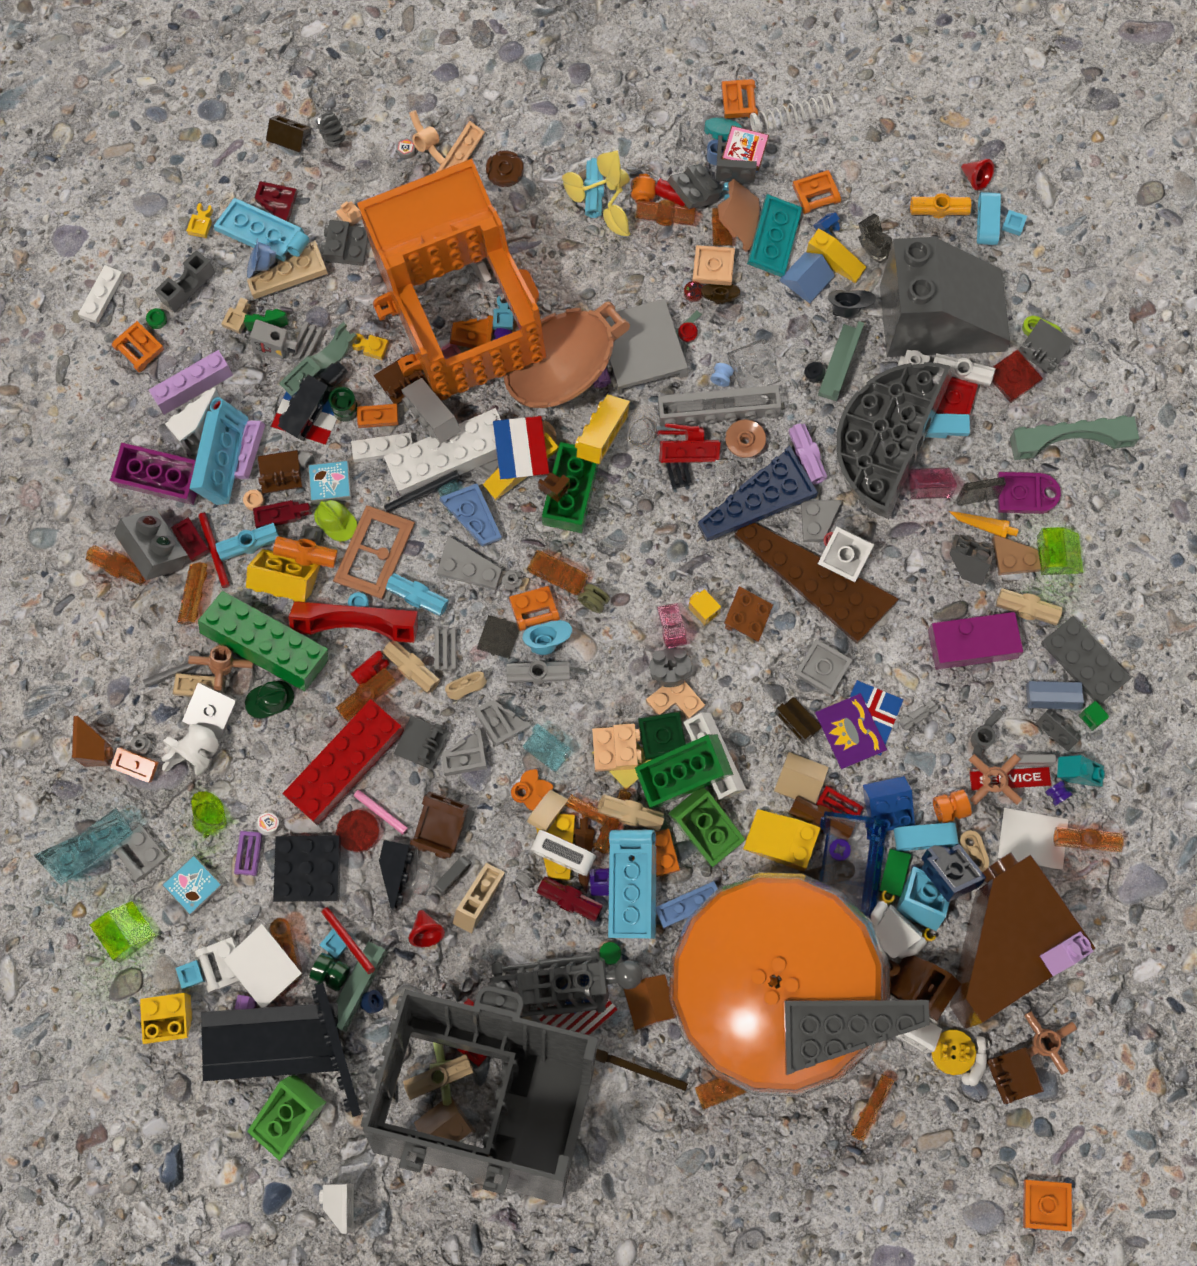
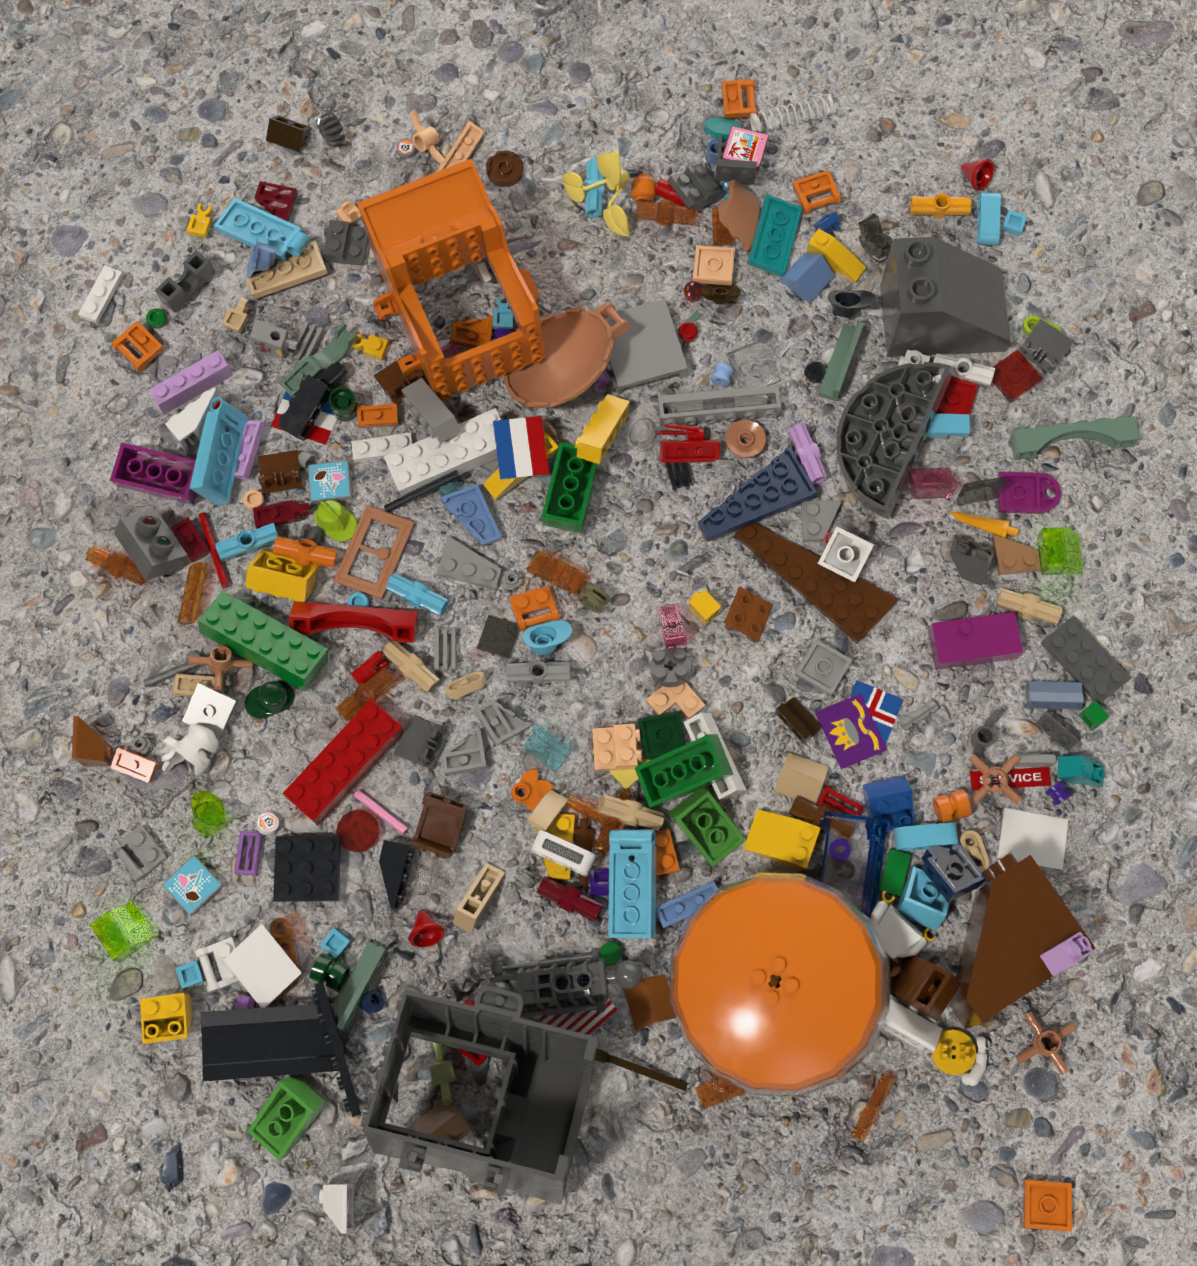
(77, 853): clear light blue wedge -> none
(274, 317): green slope -> none
(349, 942): red bar -> none
(424, 1082): tan piece -> none
(452, 874): dark grey piece -> none
(554, 486): reddish brown panel -> none
(837, 1027): dark grey wing -> none
(1015, 1075): reddish brown hinge -> none
(1100, 839): clear orange piece -> none

